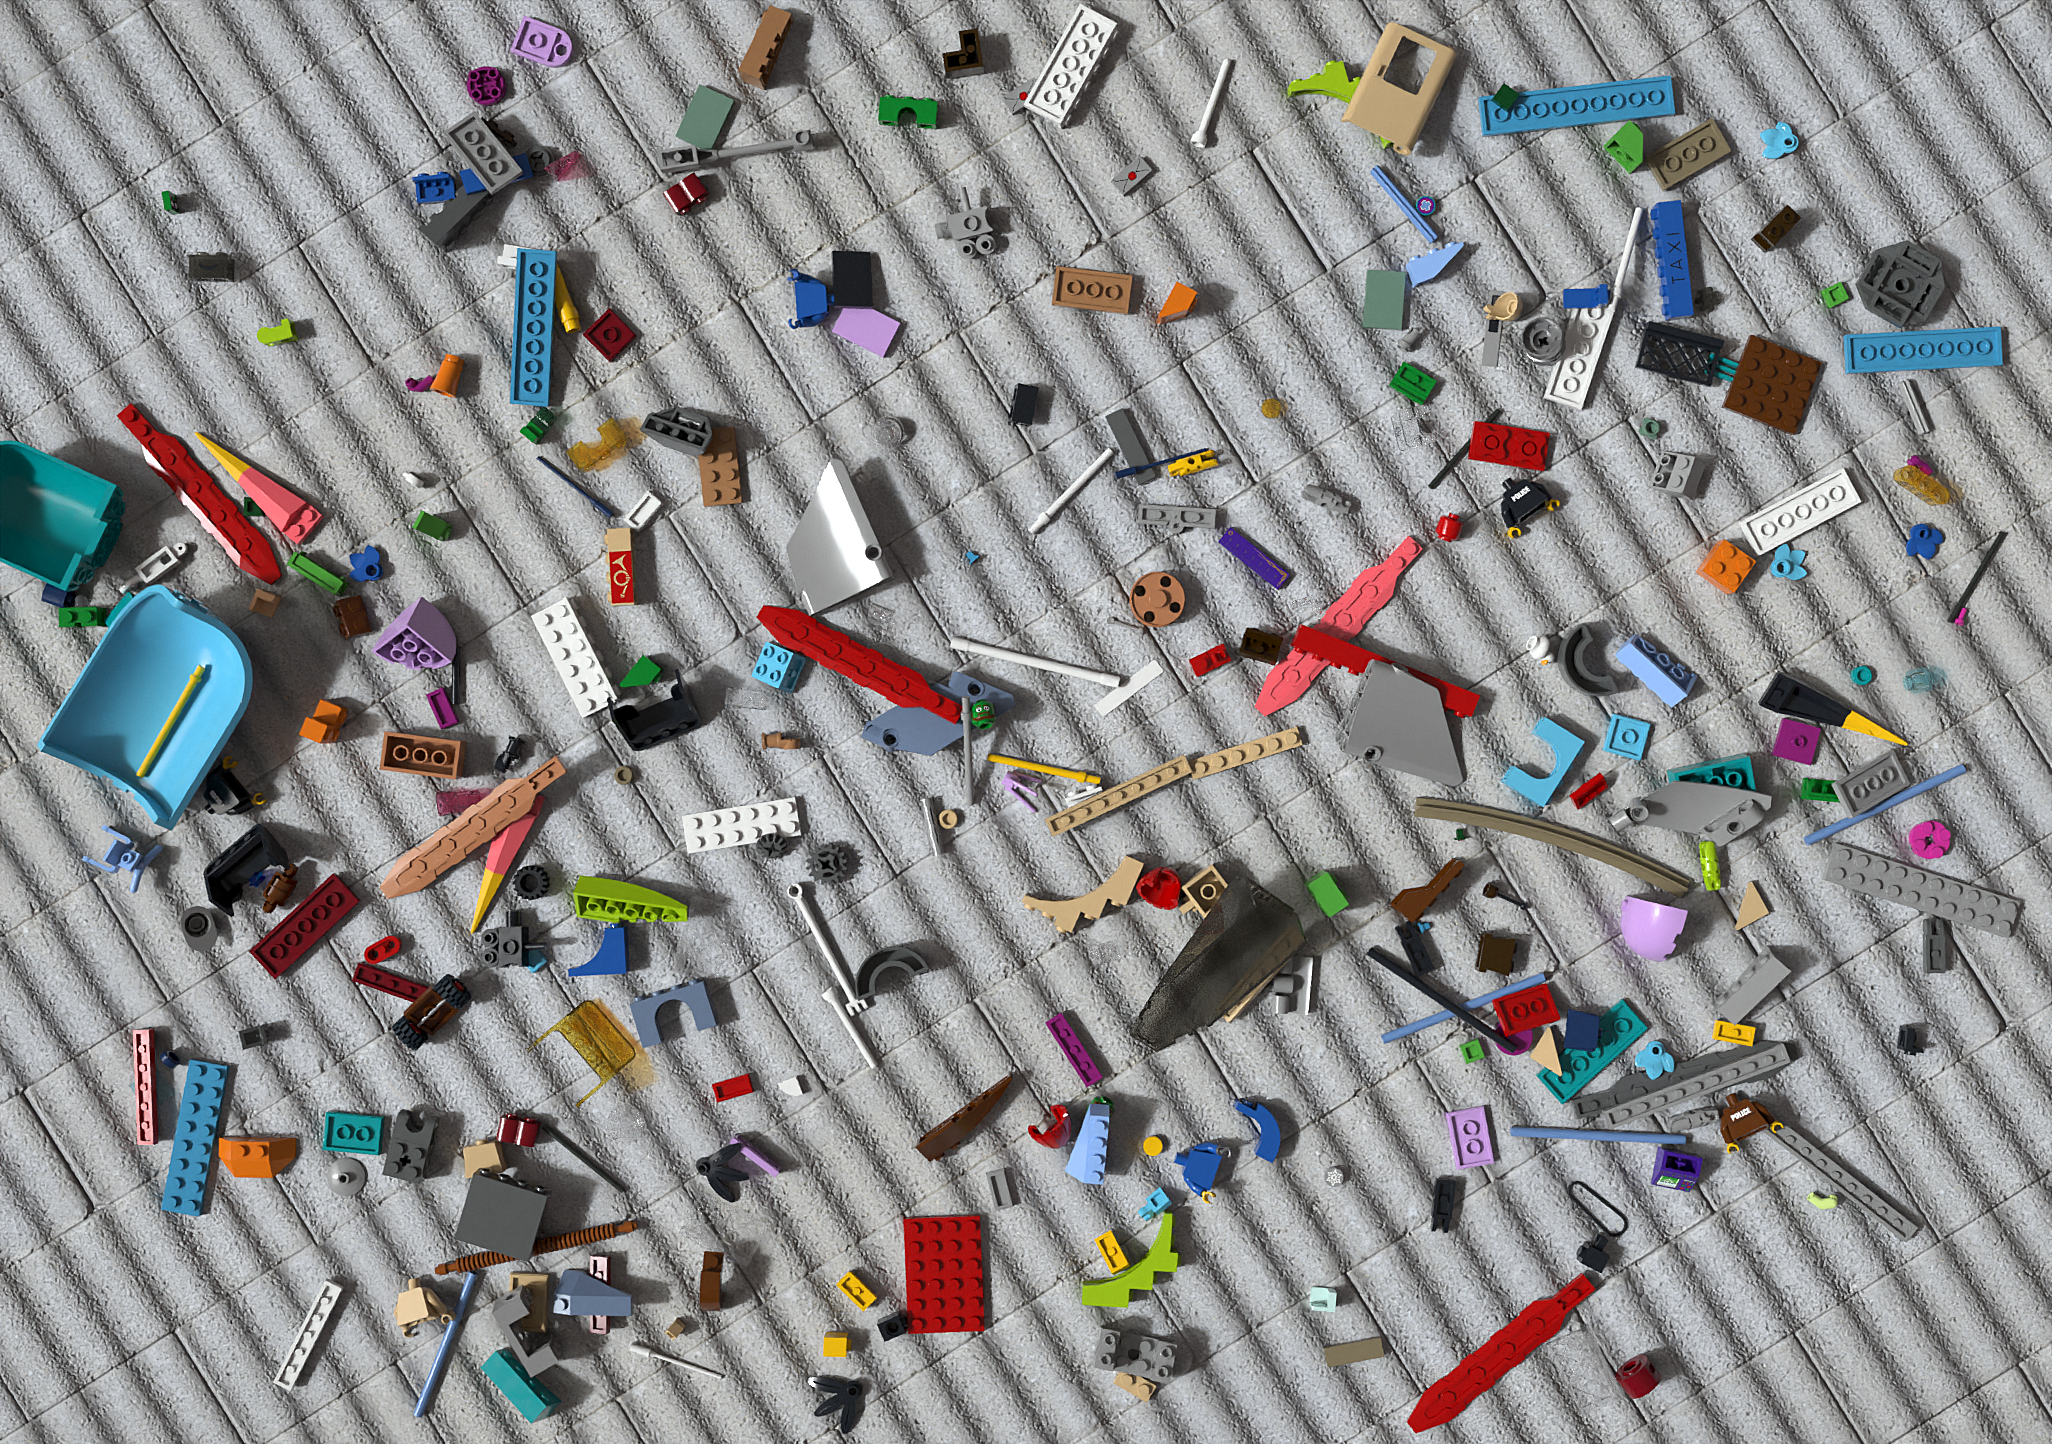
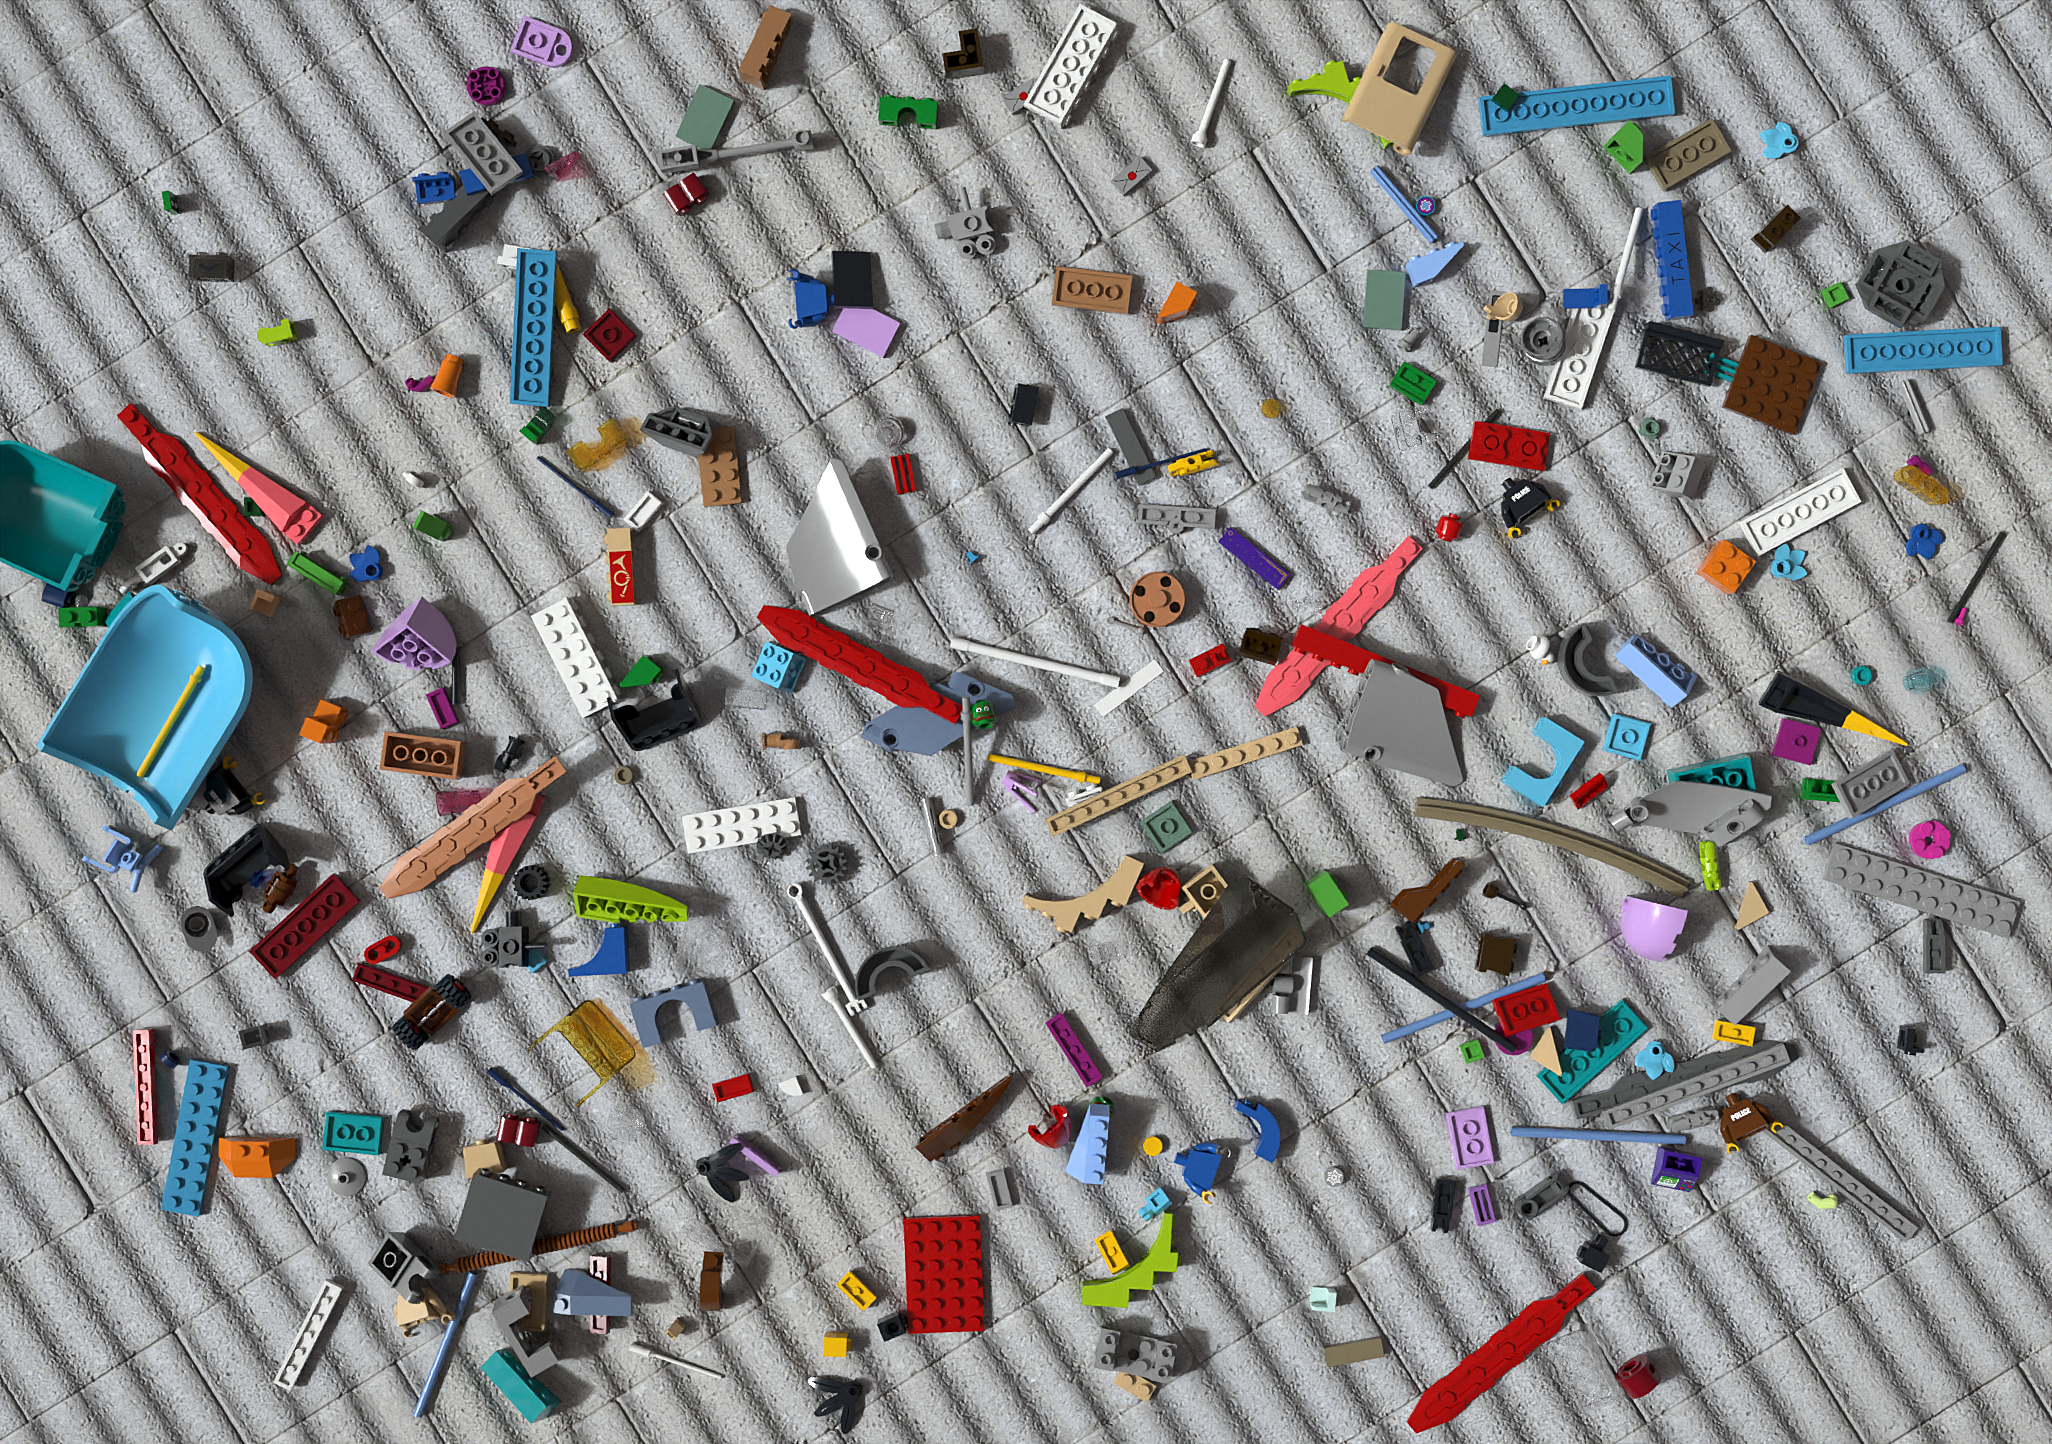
(403, 1266): none -> dark grey brick
(504, 1082): none -> dark blue piece
(899, 458): none -> red tile
(1166, 826): none -> sand green tile
(1477, 1189): none -> medium lavender tile
(1541, 1196): none -> dark grey piece

